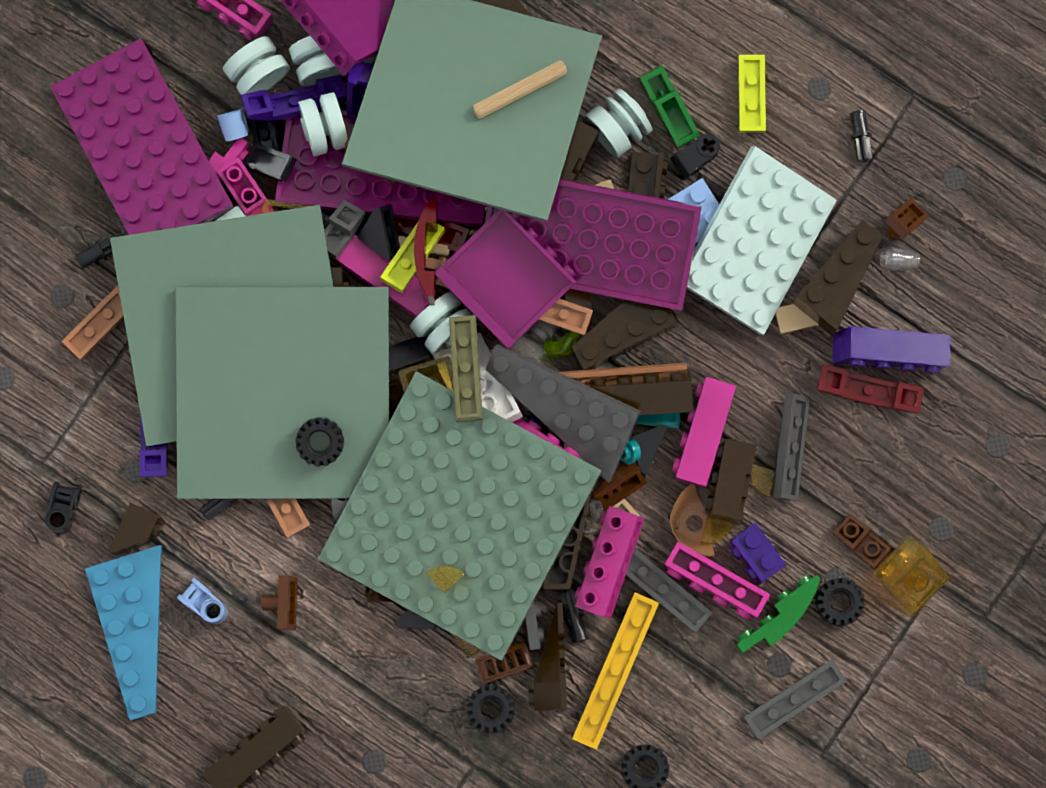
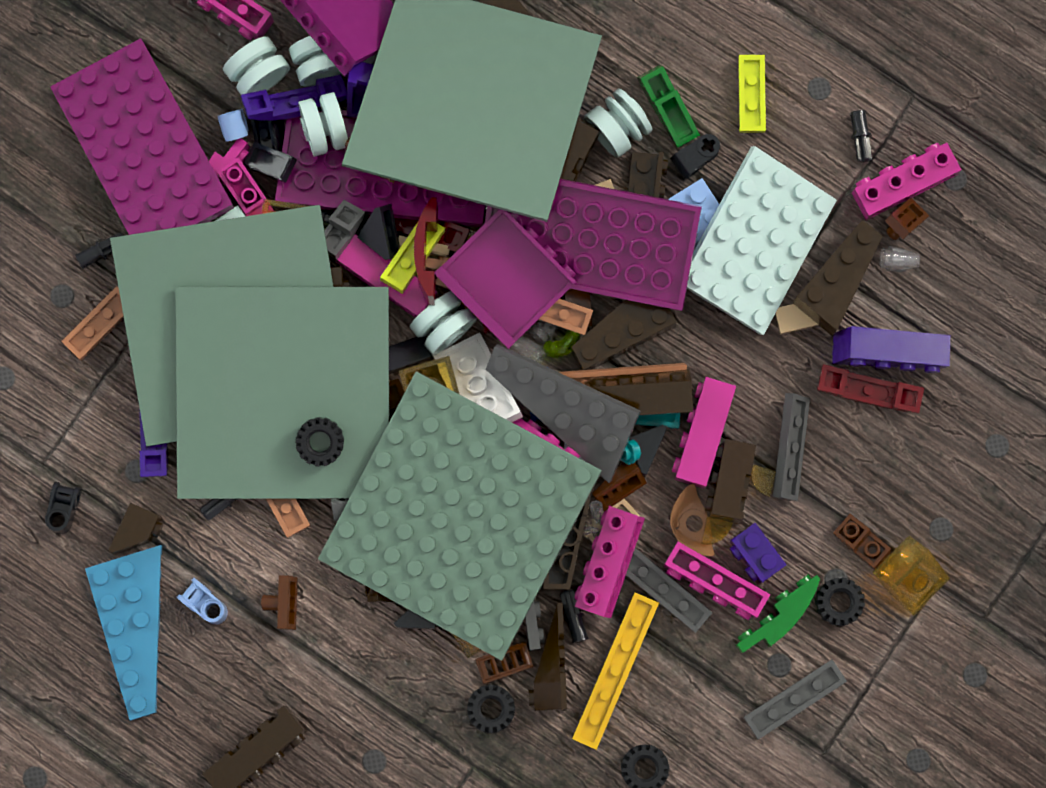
(445, 576): clear yellow tile -> none
(466, 368): olive tile -> none
(519, 89): tan axle -> none
(905, 181): none -> dark pink brick

